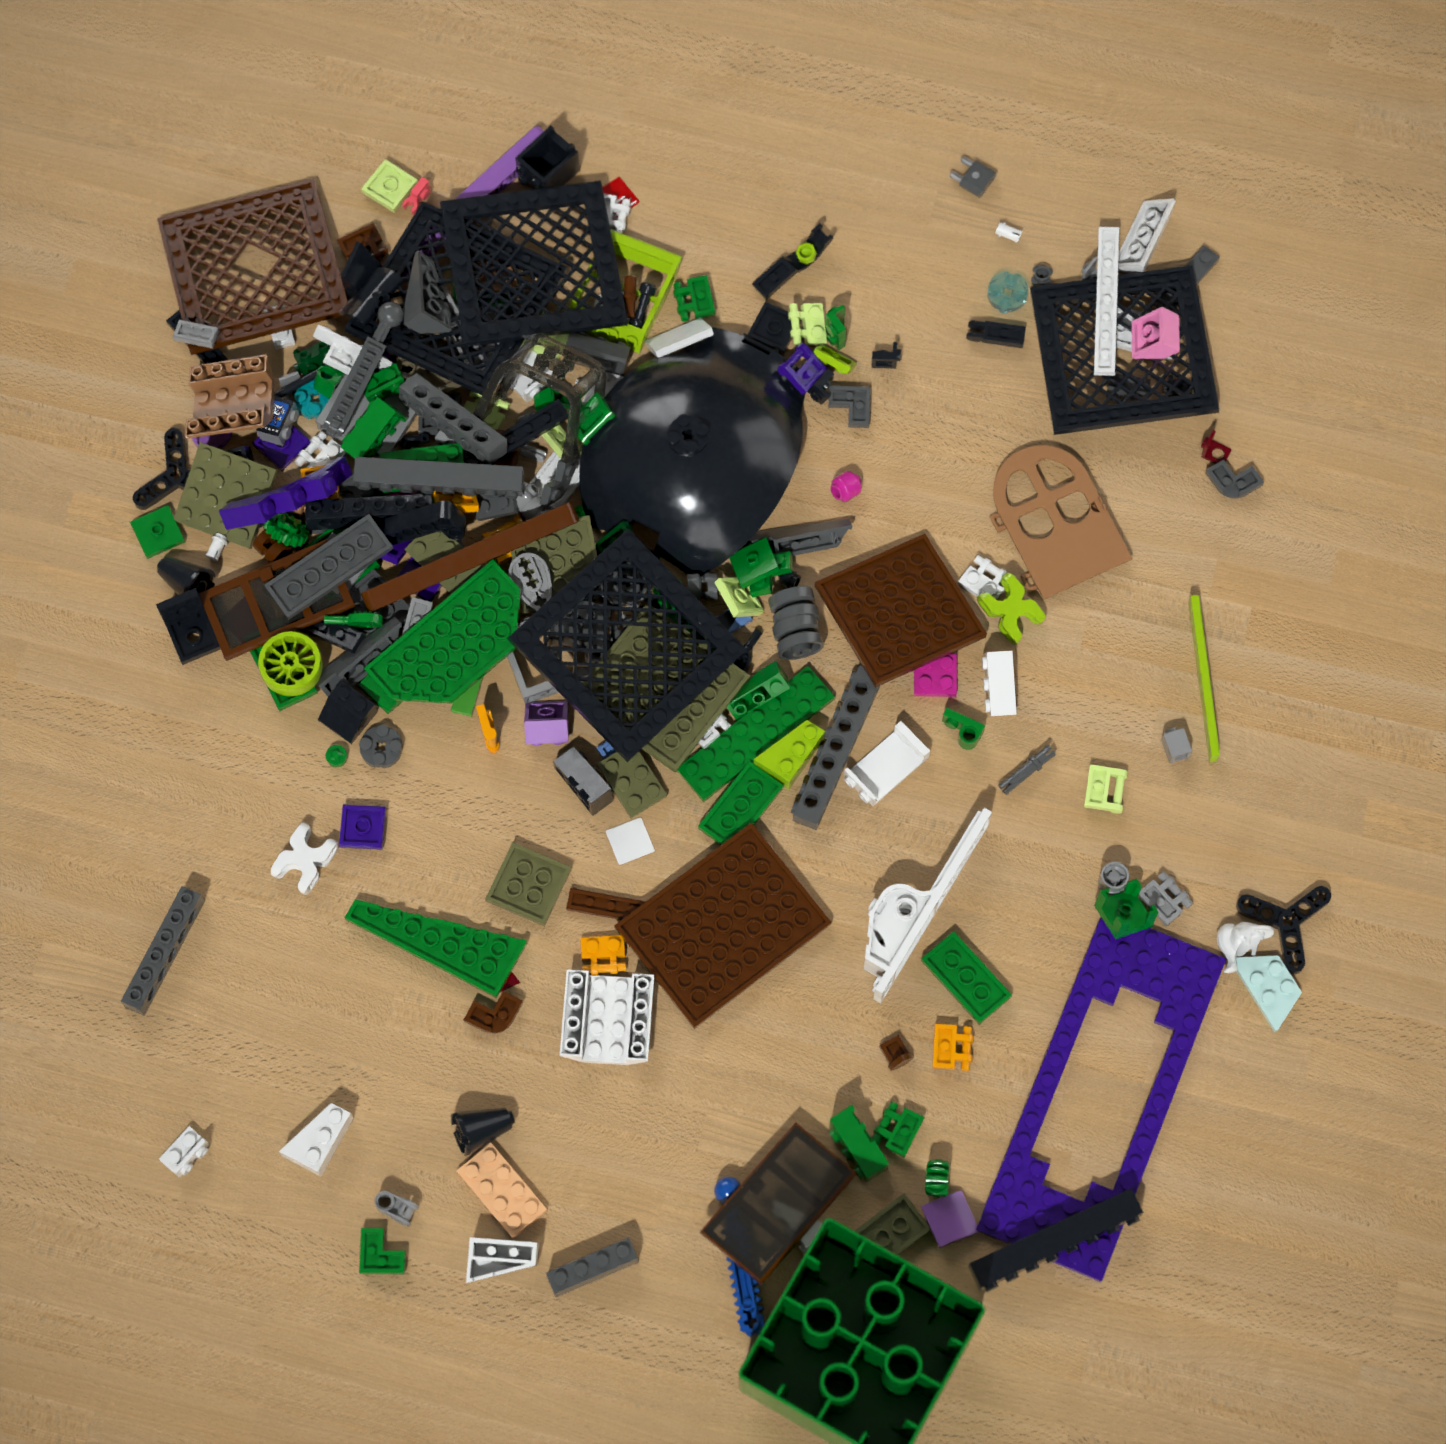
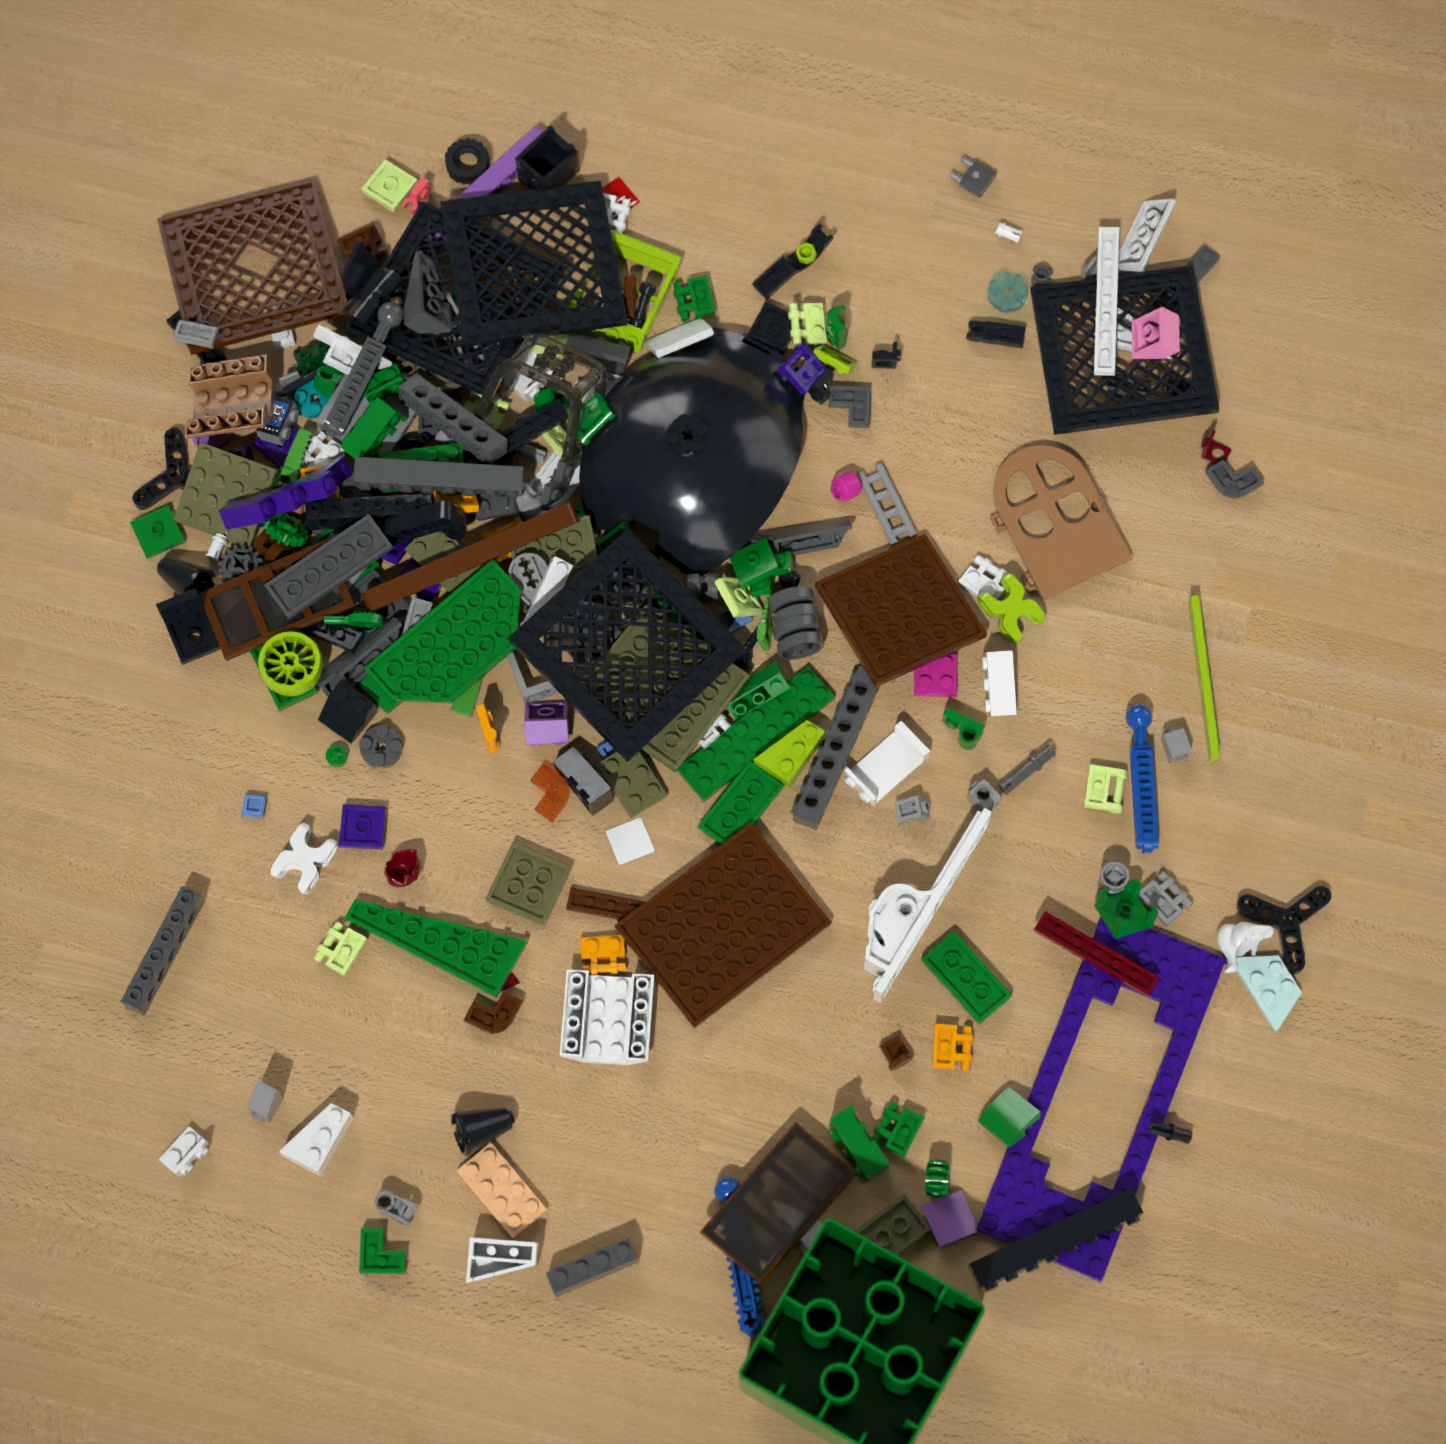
(236, 556): none -> dark grey gear
(254, 806): none -> medium blue tile
(264, 1102): none -> light grey slope
(294, 459): none -> bright green piece
(345, 952): none -> yellowish green plate
(403, 868): none -> dark red hair
(461, 147): none -> black tyre
(552, 583): none -> white plate
(556, 792): none -> clear orange plate
(764, 630): none -> bright green piece
(899, 509): none -> light grey bar
(912, 809): none -> light grey bracket
(983, 787): none -> light grey brick
(1009, 1117): none -> green slope
(1096, 954): none -> dark red plate
(1143, 780): none -> blue gear
(1170, 1132): none -> black axle

